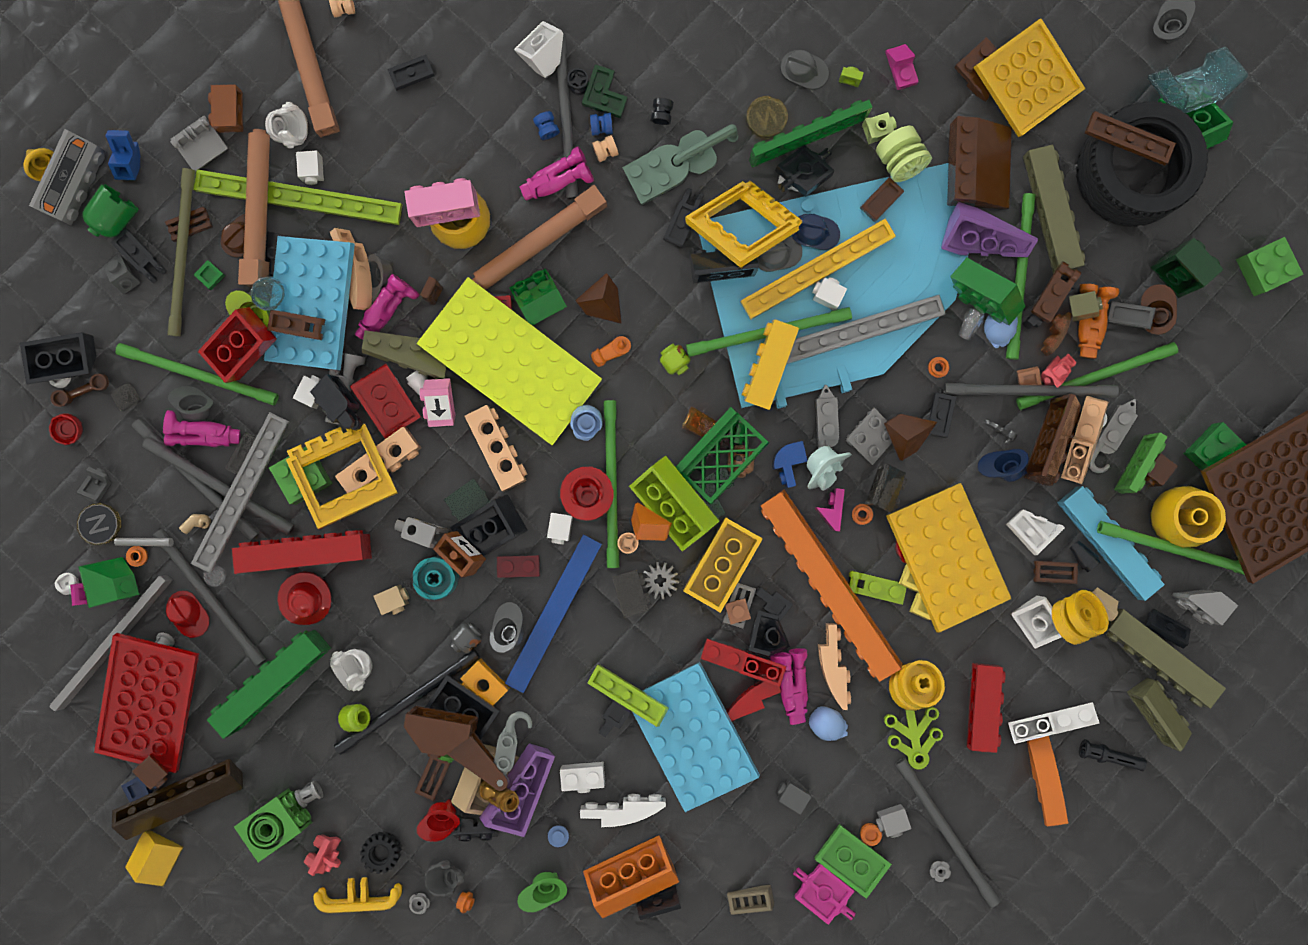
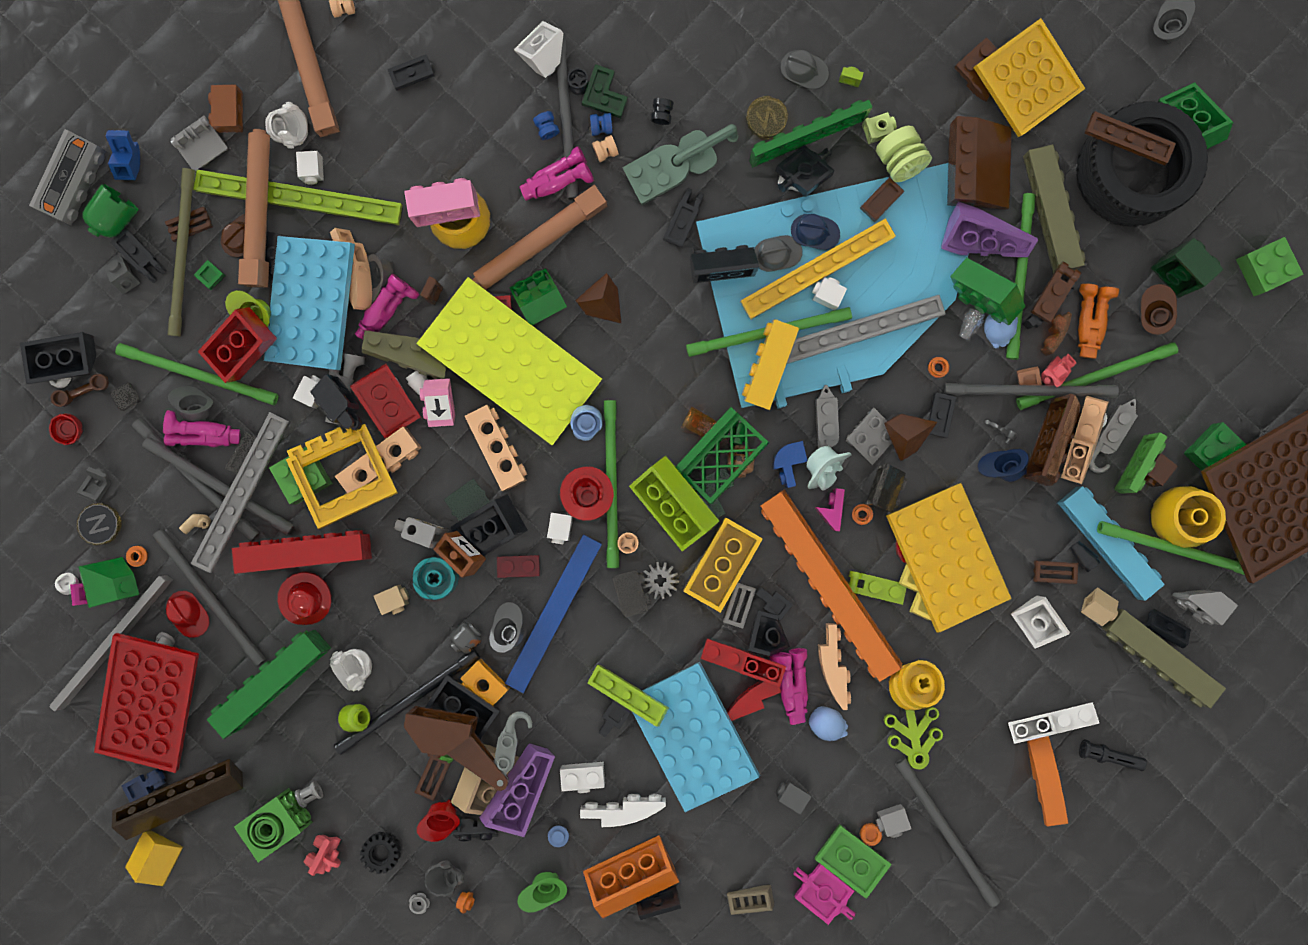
(37, 162): yellow hat -> none
(143, 542): light grey bar -> none
(151, 772): reddish brown brick -> none
(216, 577): clear plate -> none
(267, 293): clear light blue hair -> none
(295, 324): reddish brown plate -> none
(355, 904): yellow piece -> none
(504, 800): pearl gold piece -> none
(614, 349): orange piece -> none
(648, 524): orange slope -> none
(675, 359): lime head -> none
(727, 243): yellow hinge -> none
(737, 611): nougat plate -> none
(902, 66): dark pink slope -> none
(940, 865): light grey plate -> none
(984, 707): red brick -> none
(1033, 530): white wing -> none
(1080, 617): yellow wheel -> none
(1085, 306): olive brick -> none
(1131, 315): dark grey tile -> none
(1161, 713): olive slope -> none
(1202, 85): clear light blue slope -> none

